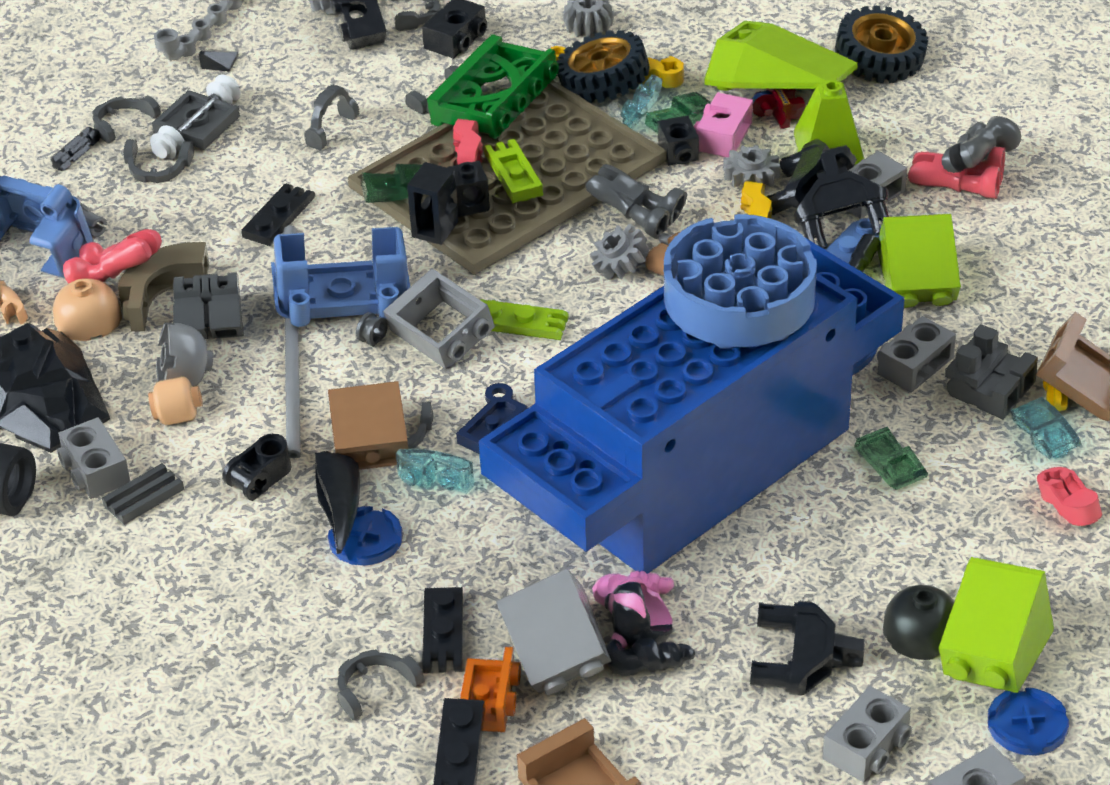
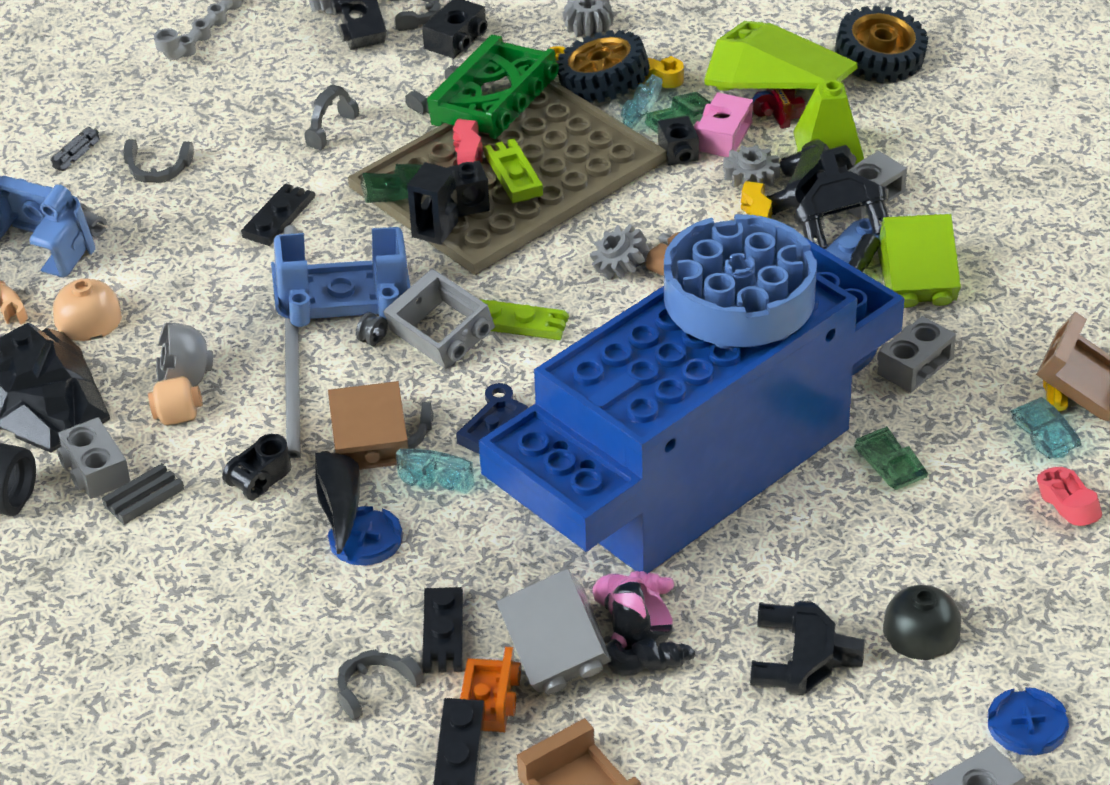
(102, 263): coral piece -> none
(146, 105): dark grey piece -> none
(147, 281): dark tan arch -> none
(196, 118): dark grey plate -> none
(210, 303): dark grey hips -> none
(217, 59): slope -> none
(629, 196): dark grey piece -> none
(867, 734): light grey brick -> none
(979, 141): dark grey piece -> none
(981, 179): coral piece -> none
(988, 375): dark grey hips -> none
(997, 625): lime slope -> none

